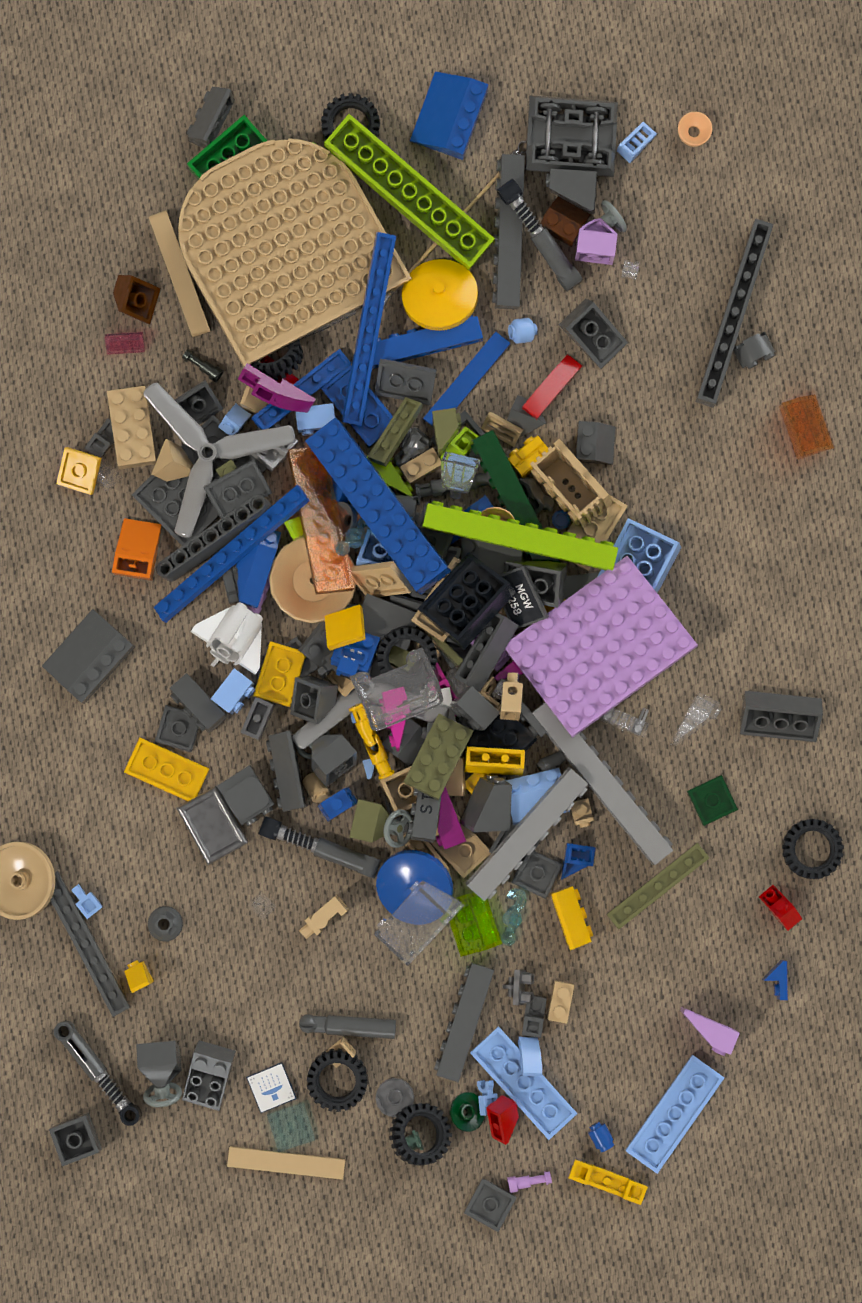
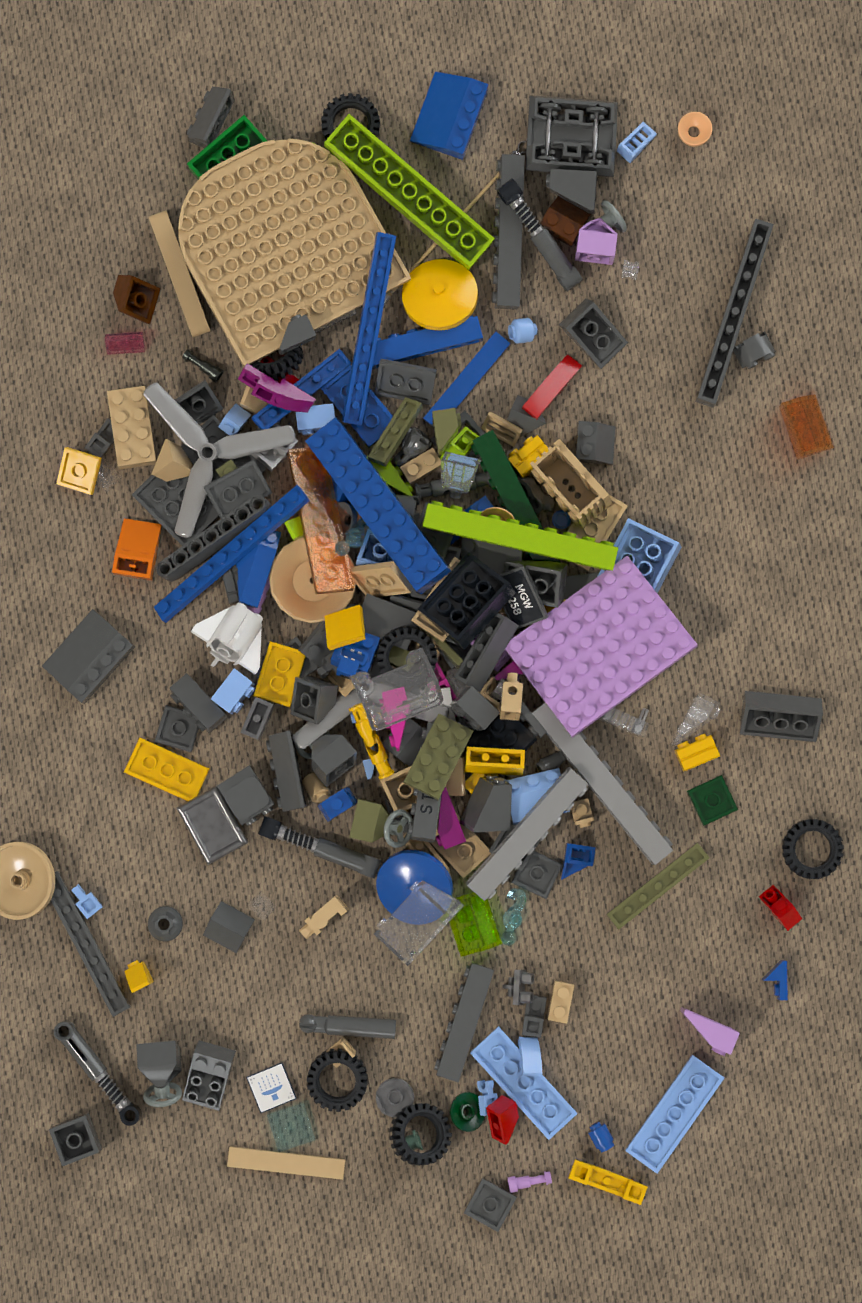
(228, 927): none -> dark grey slope
(297, 333): none -> dark grey slope
(572, 917): yellow slope -> none
(697, 752): none -> yellow brick

